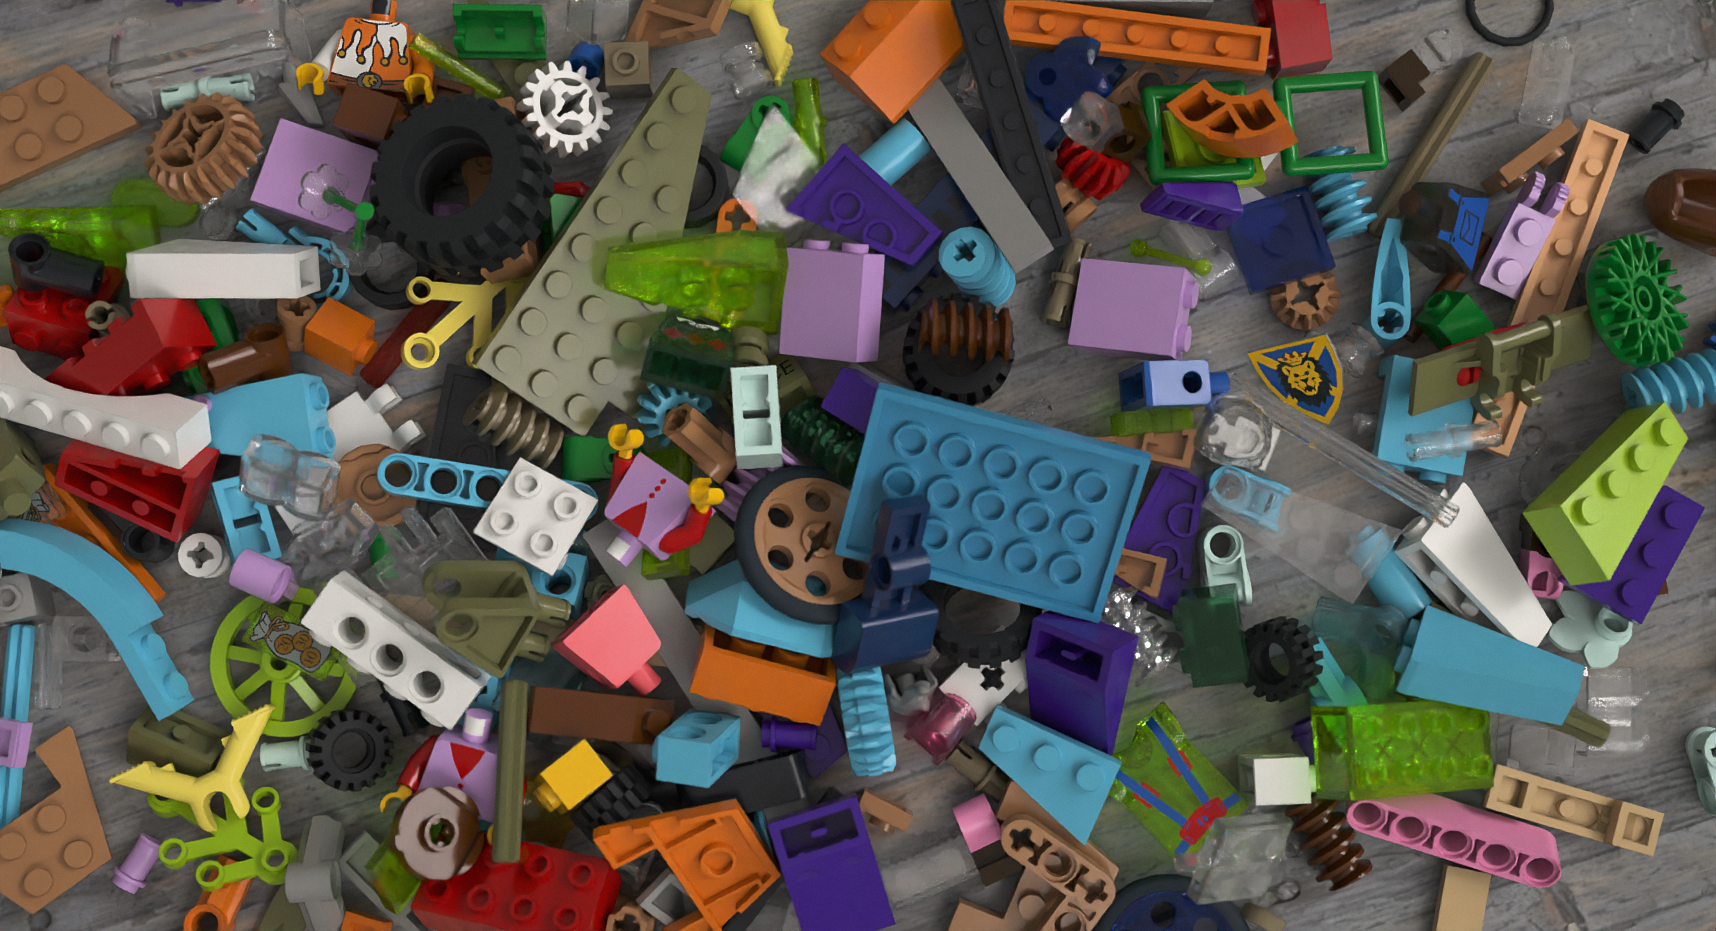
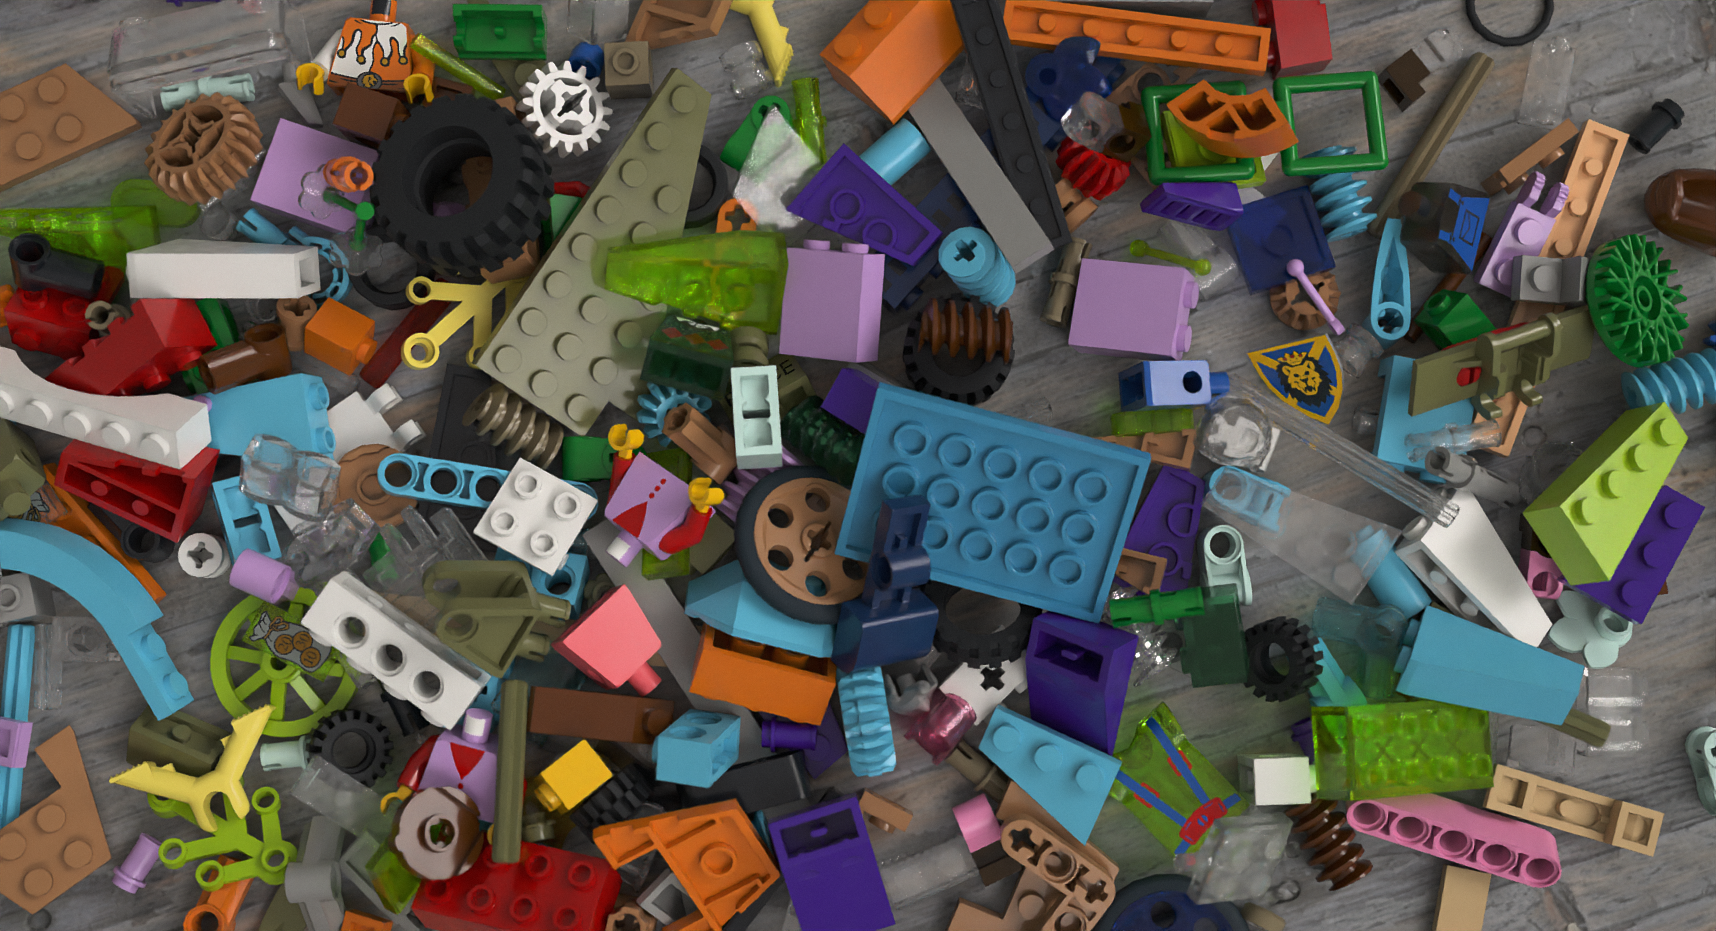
(344, 801): none -> clear tile
(347, 177): none -> orange pin
(537, 828): none -> olive plate
(1156, 607): none -> green pin
(1295, 268): none -> lavender hinge
(1465, 474): none -> light grey pin
(1550, 280): none -> light grey slope

